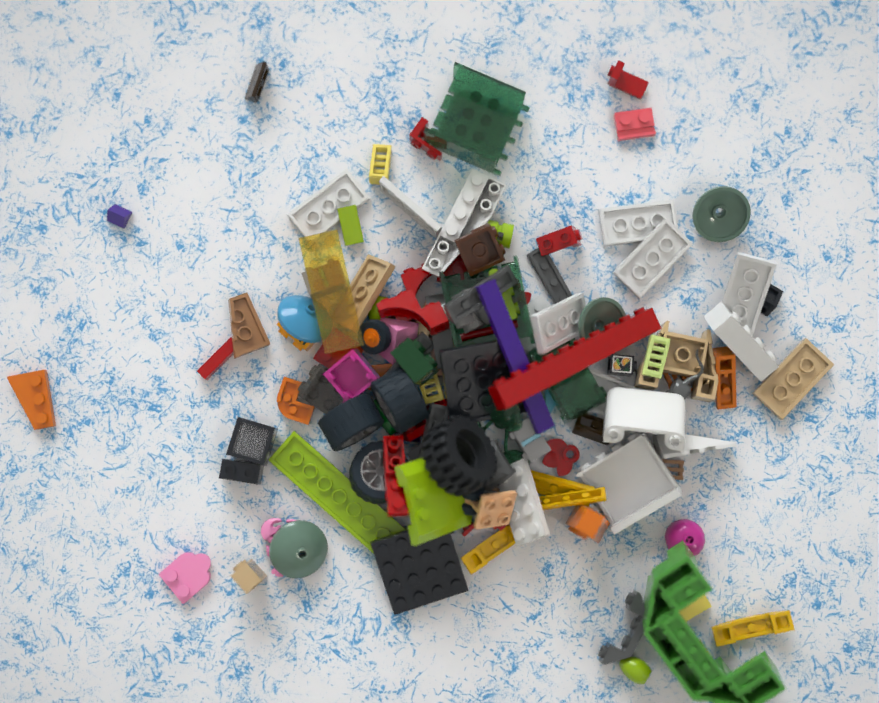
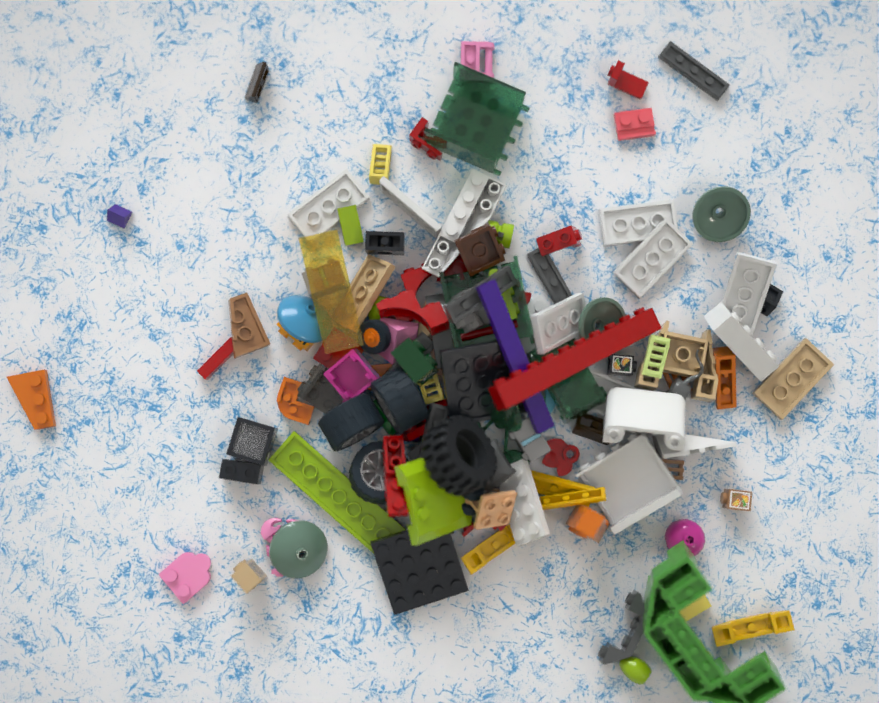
(384, 243): none -> black brick
(471, 55): none -> bright pink plate
(693, 71): none -> dark grey tile
(736, 499): none -> medium nougat brick

